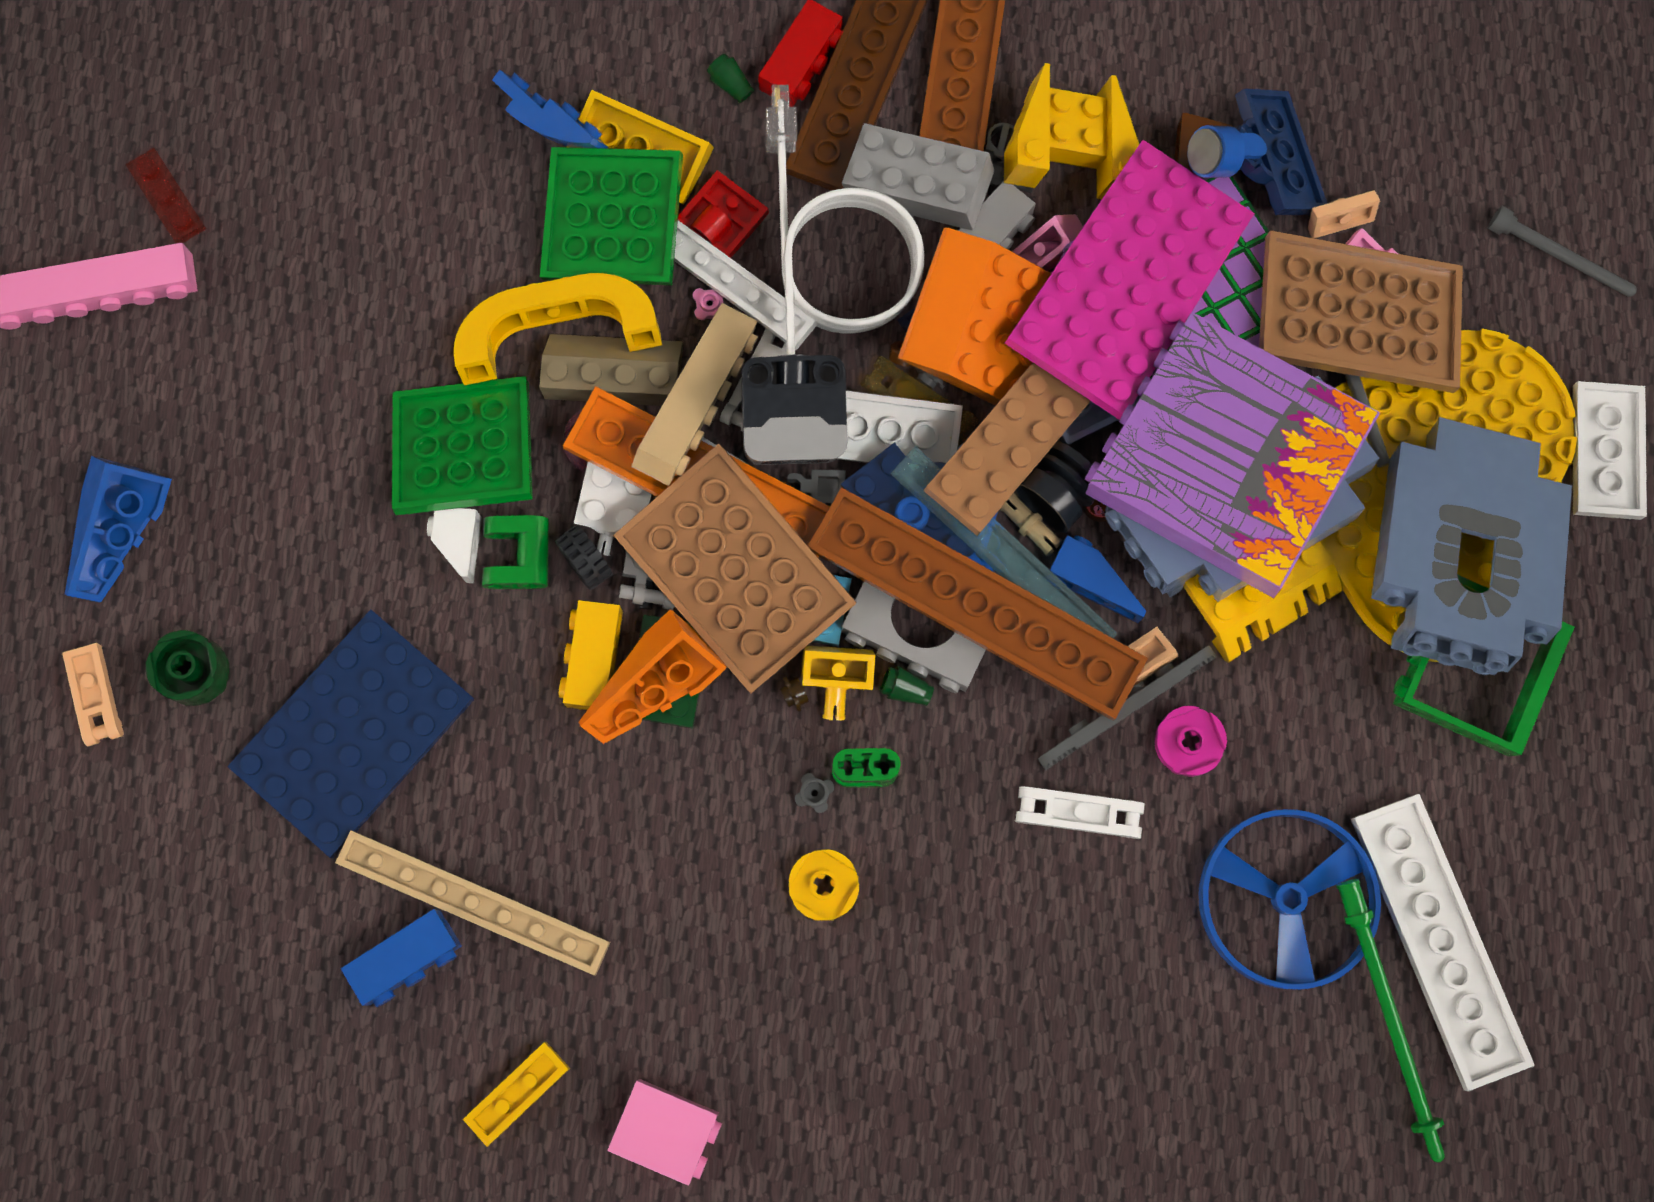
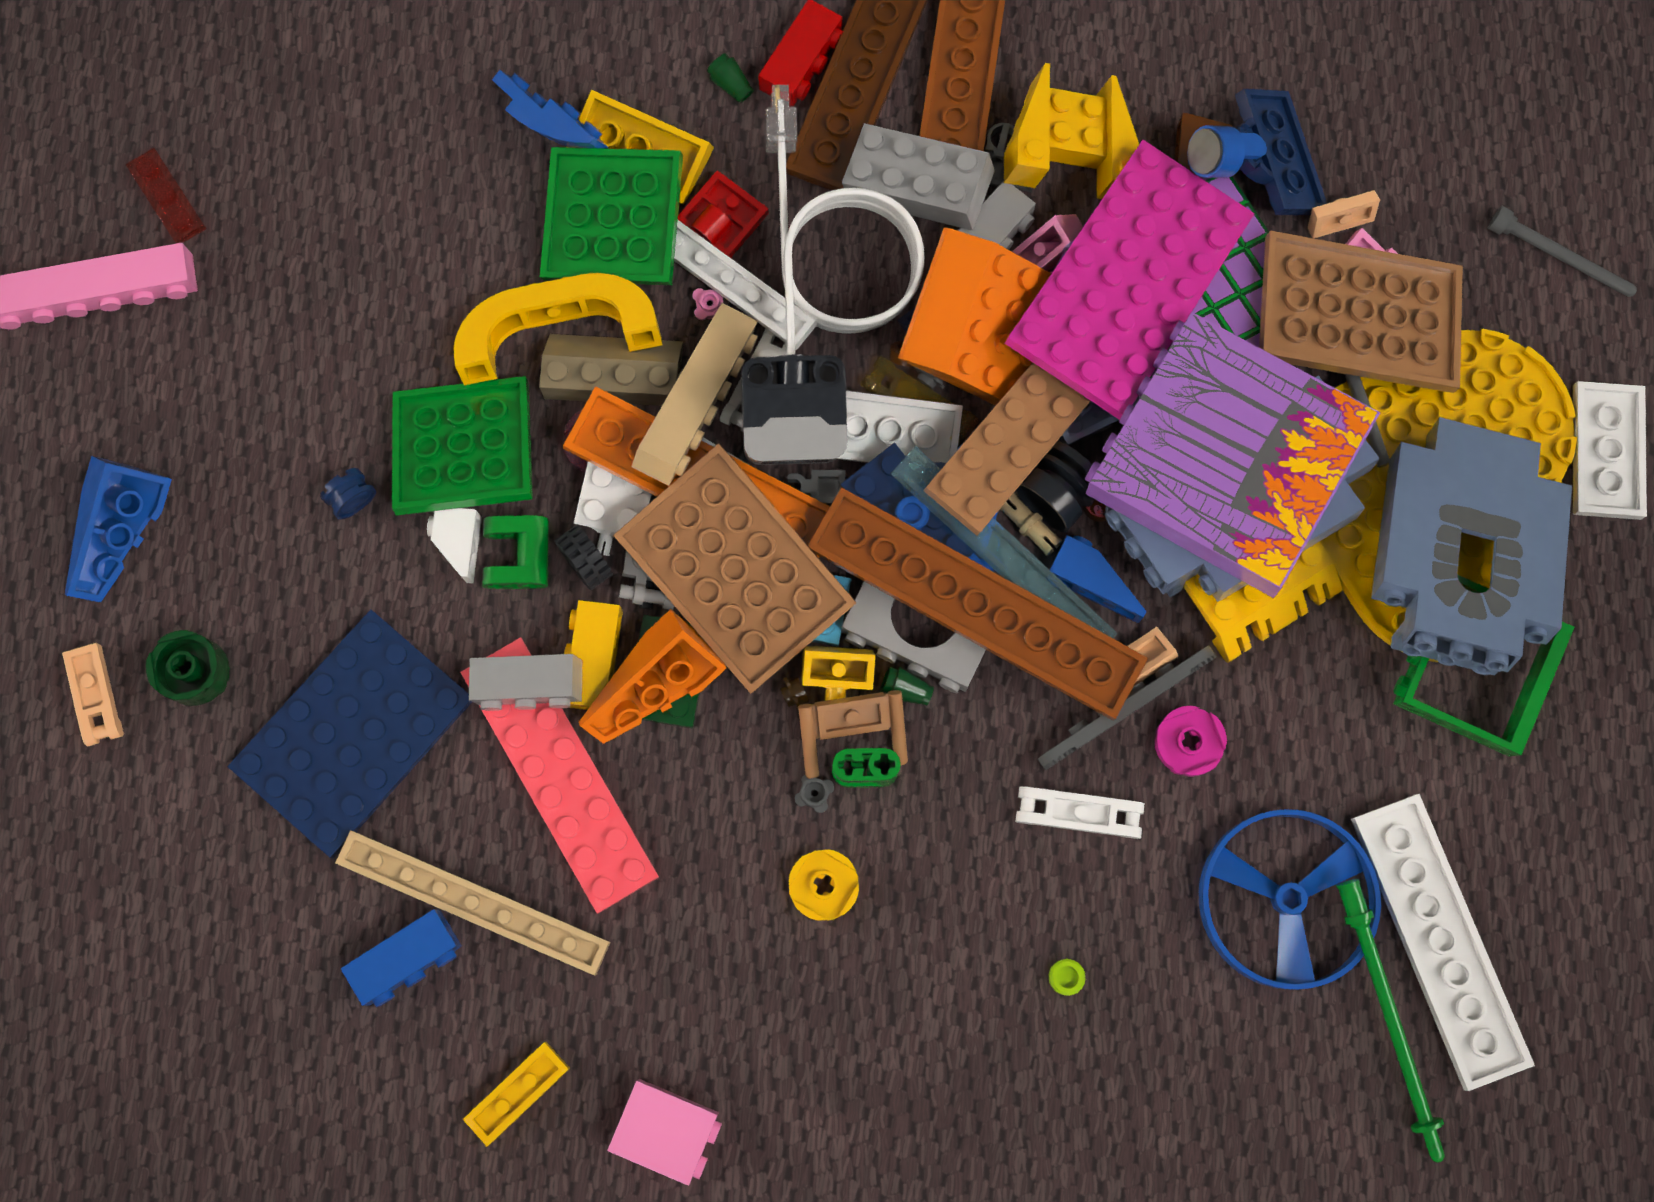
(348, 493): none -> dark blue wheel
(525, 681): none -> light grey brick
(571, 797): none -> coral plate
(851, 717): none -> medium nougat plate
(1067, 977): none -> lime tile

